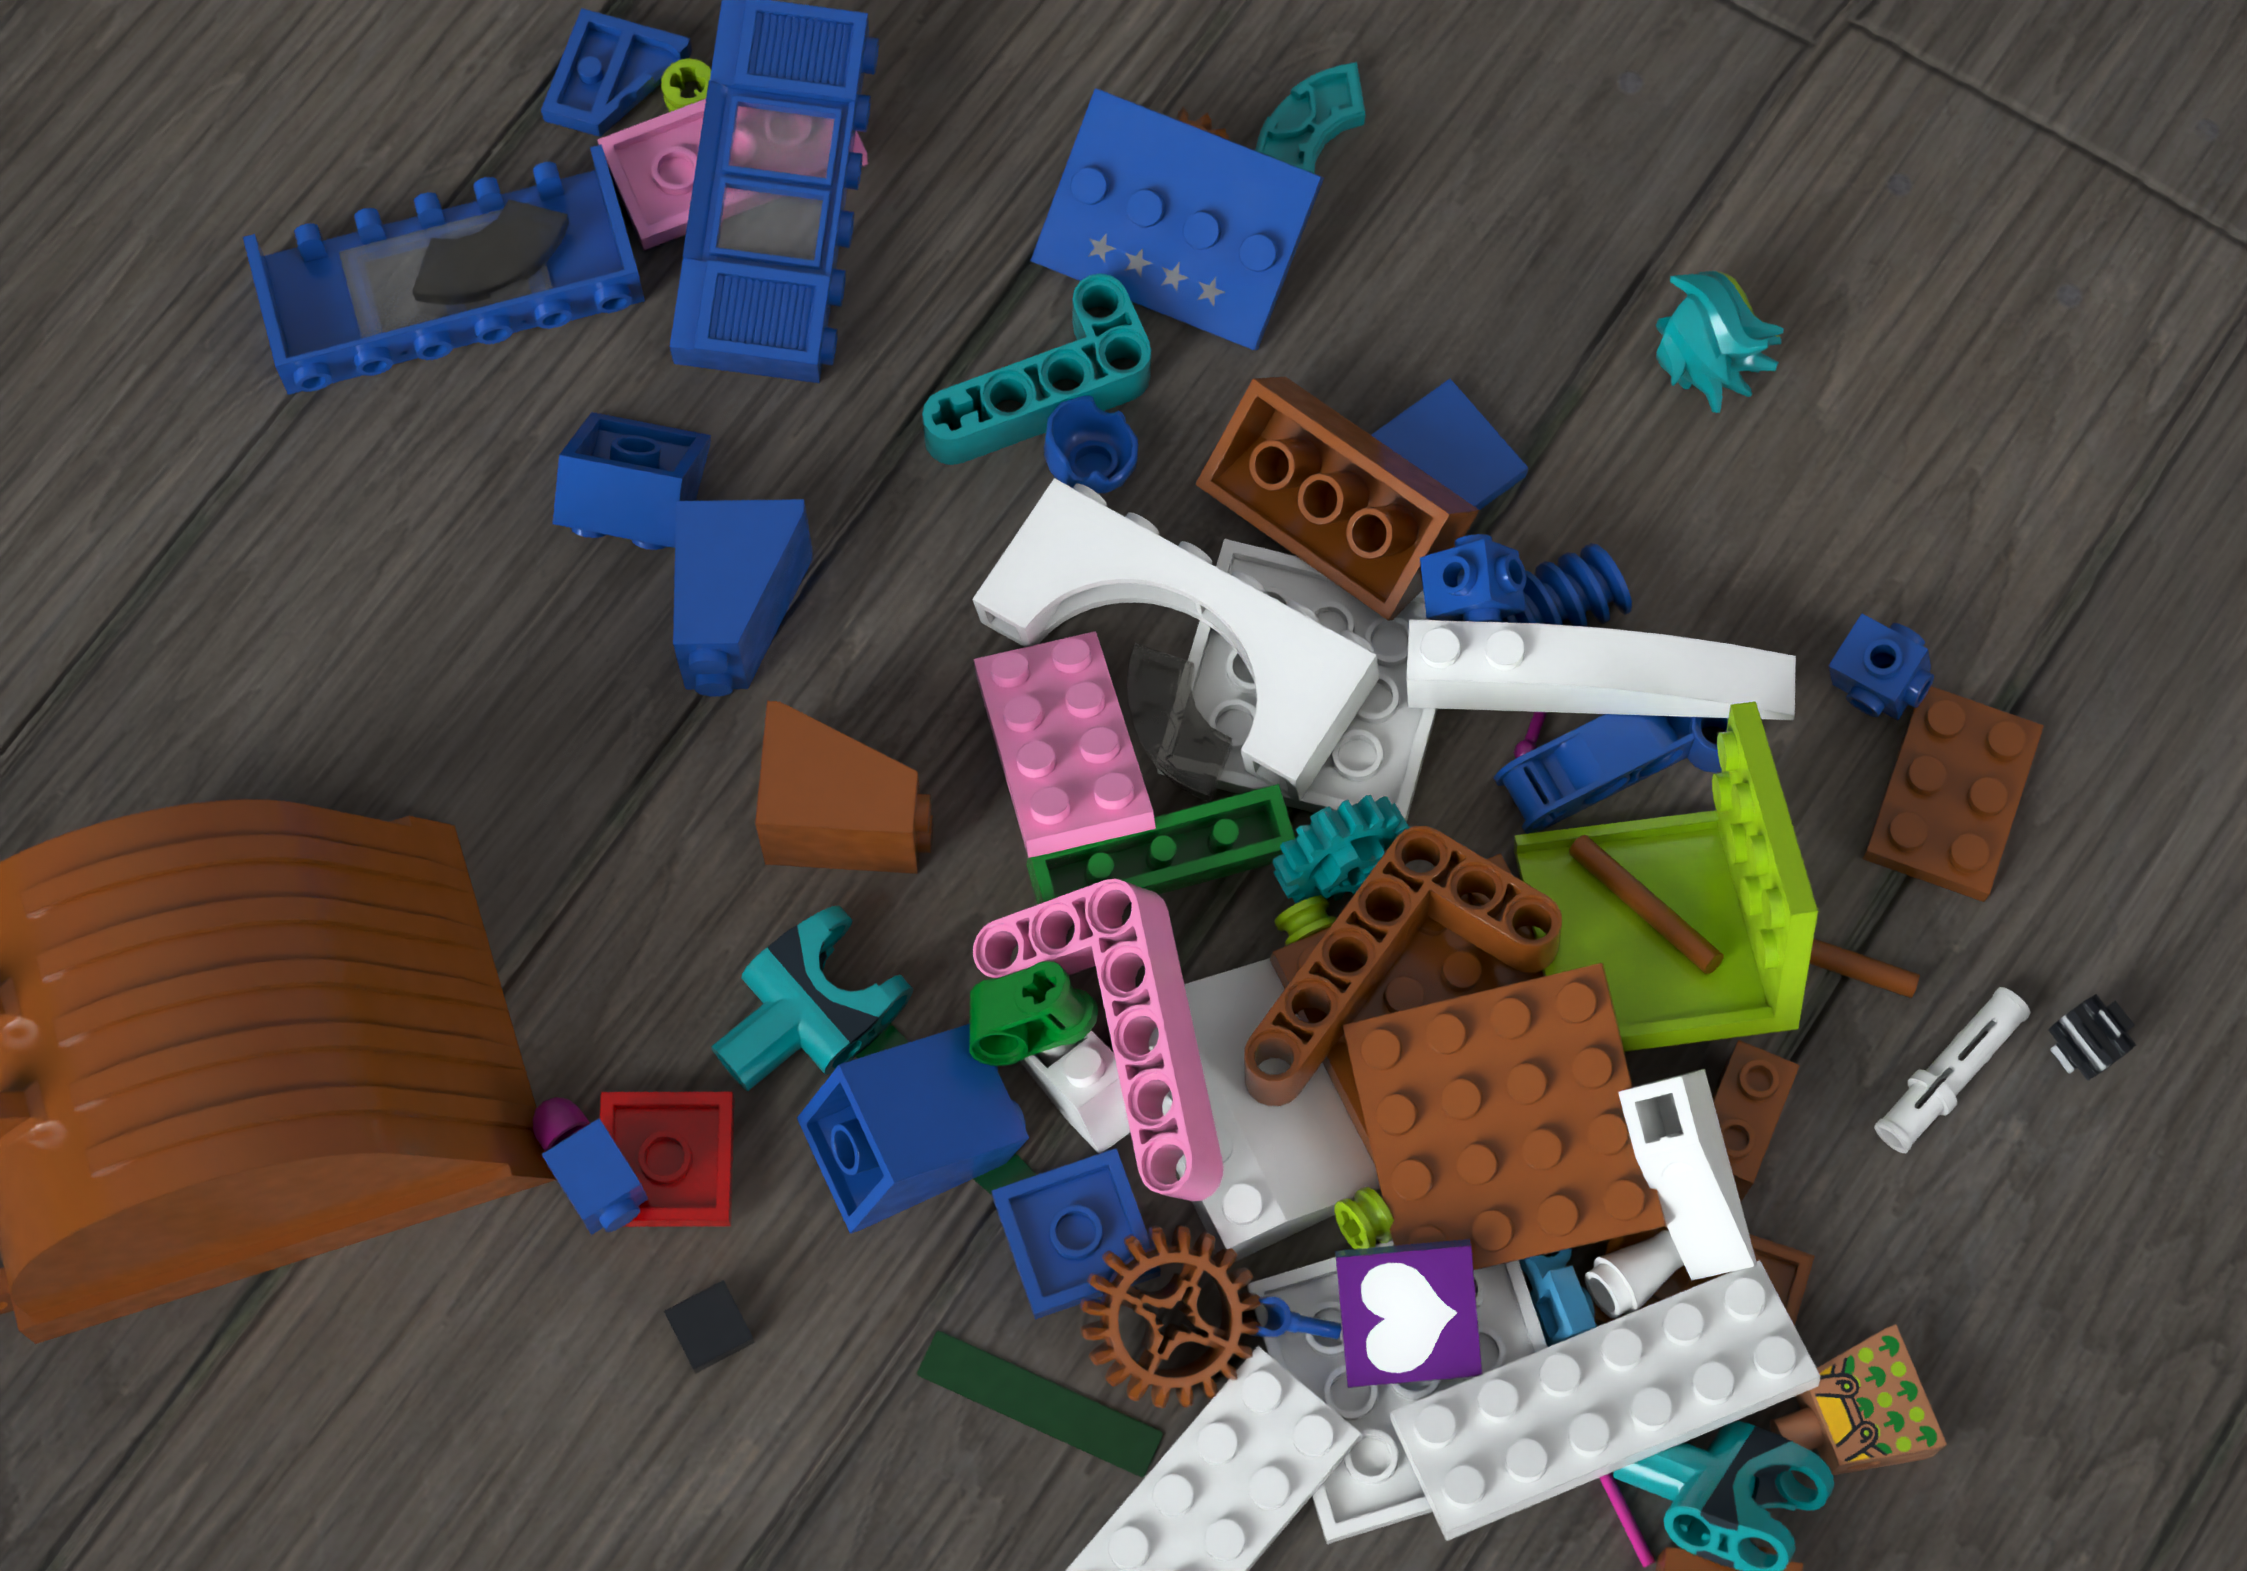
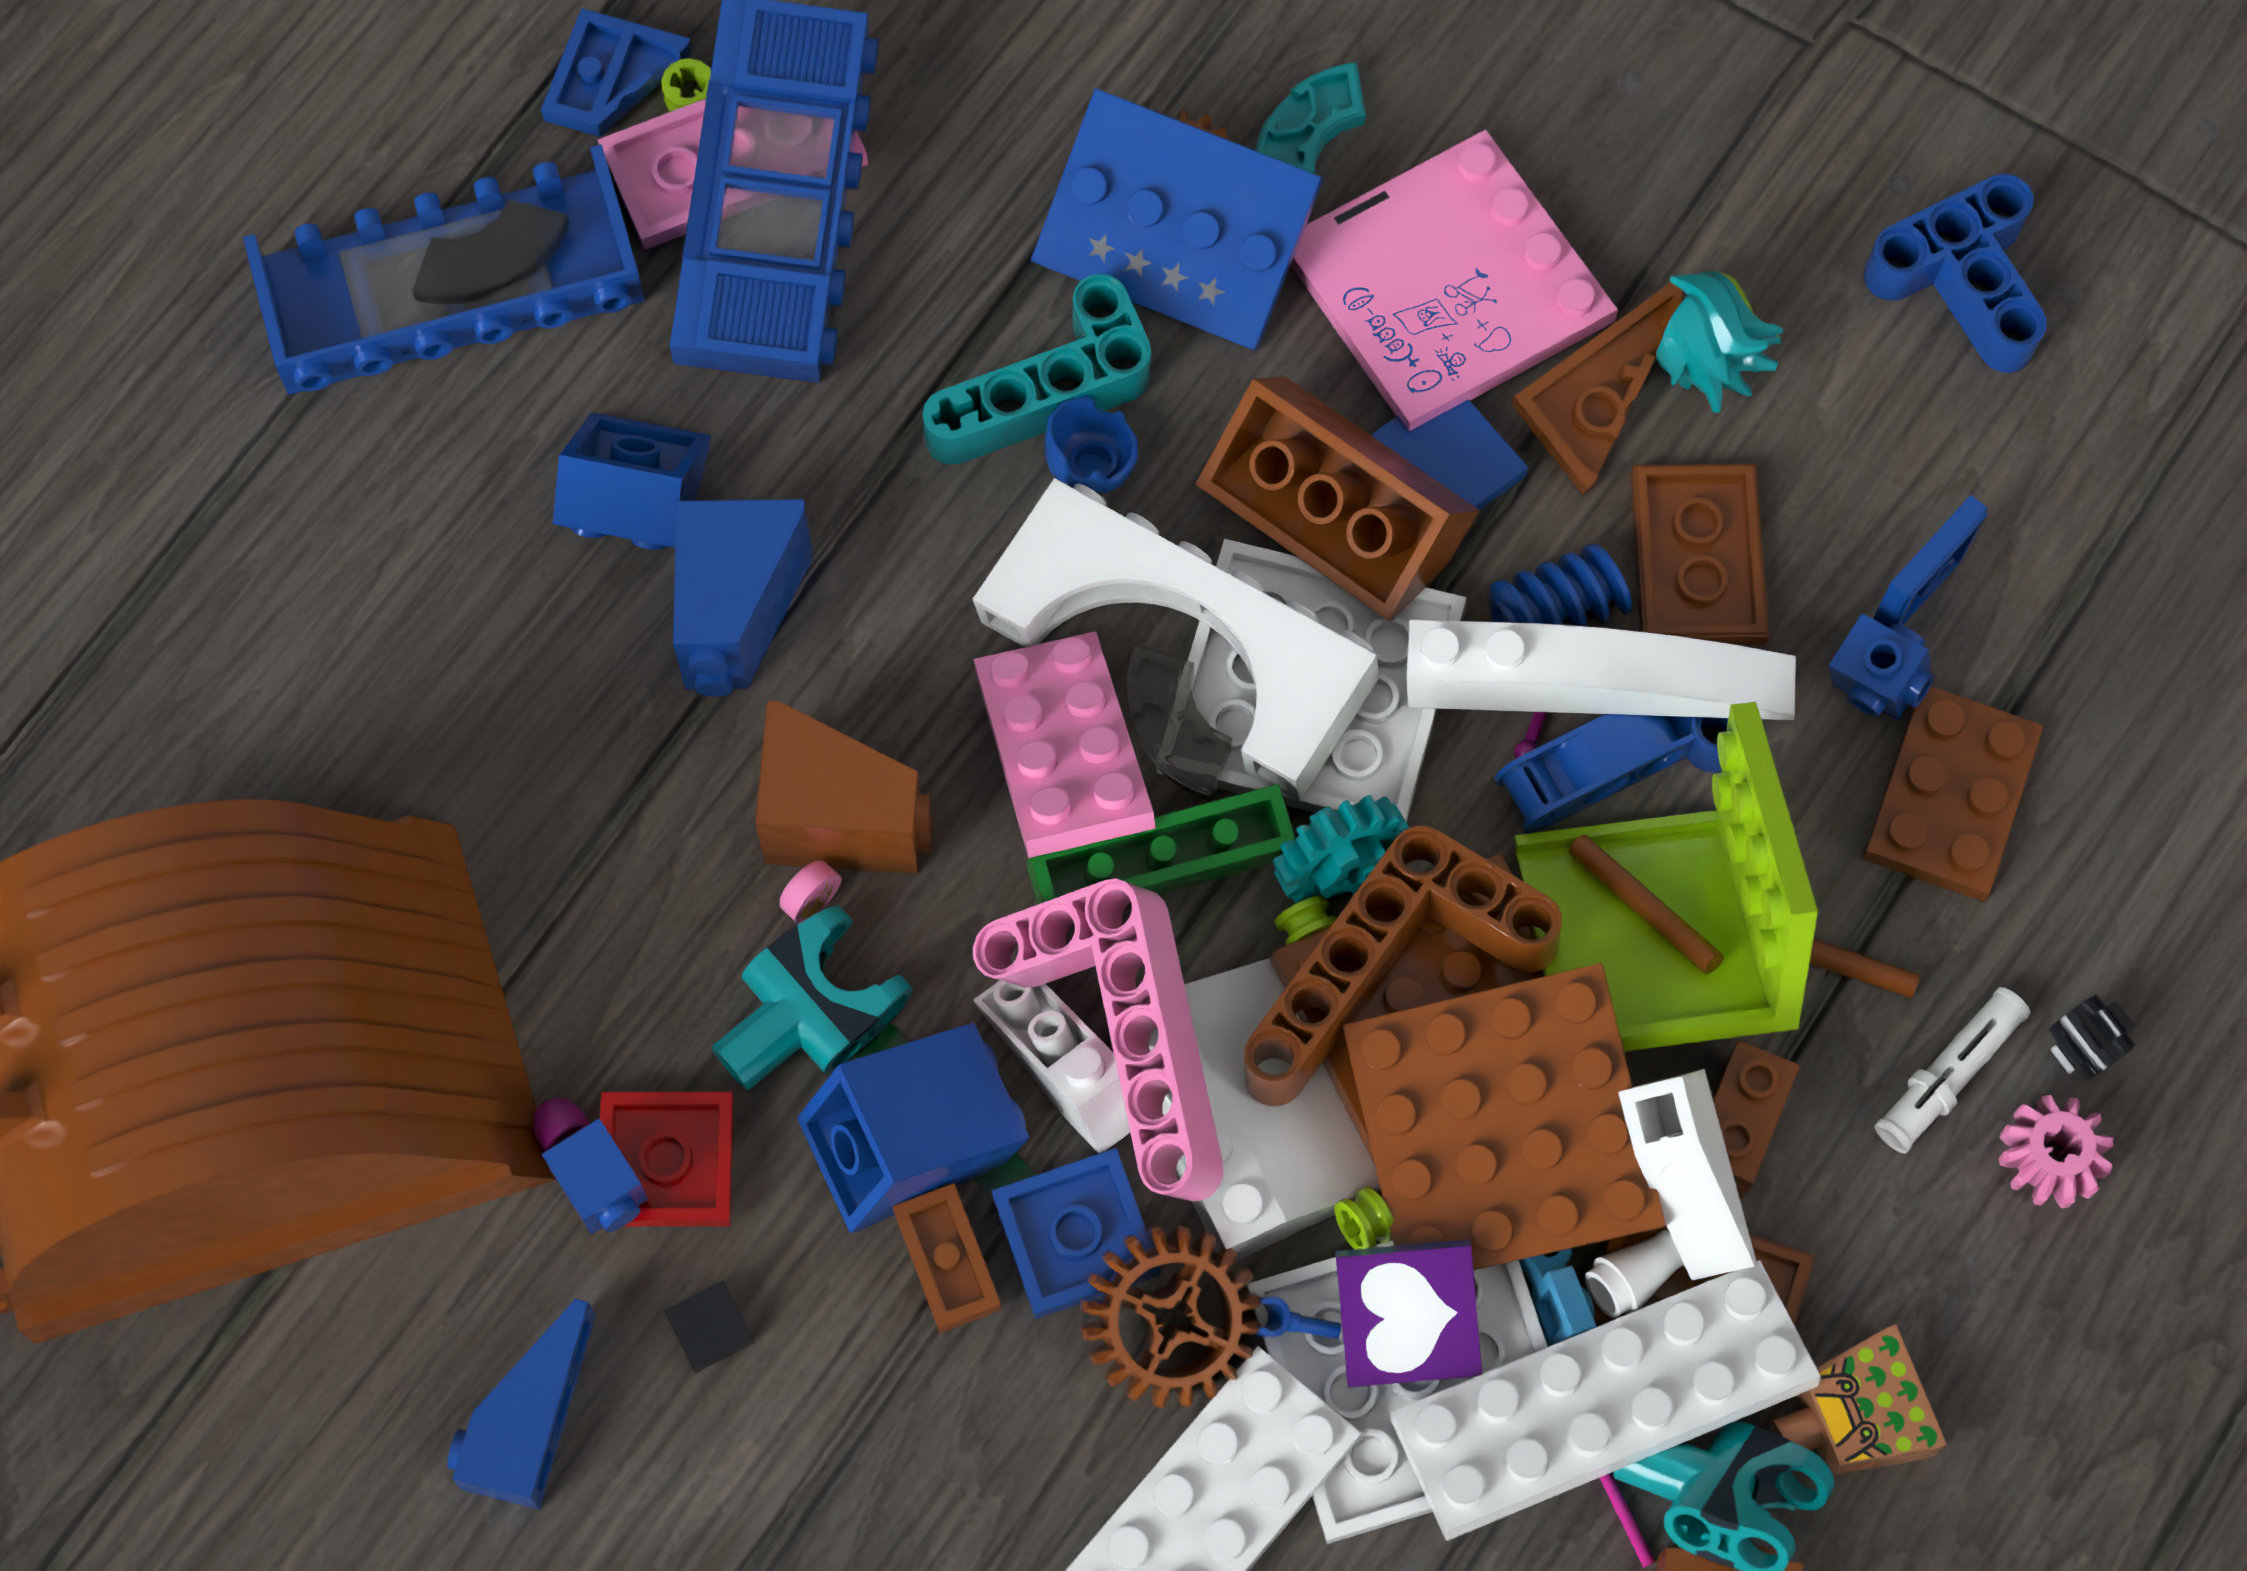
(521, 1421): none -> blue slope
(810, 891): none -> bright pink tile
(947, 1258): none -> dark orange plate
(1019, 1014): green piece -> none
(1040, 1404): dark green sticker -> none
(1449, 280): none -> bright pink plate
(1473, 581): blue brick -> none
(1587, 396): none -> dark orange wing
(1700, 552): none -> dark orange tile
(1931, 564): none -> blue tile
(1973, 258): none -> blue beam
(2076, 1136): none -> bright pink gear

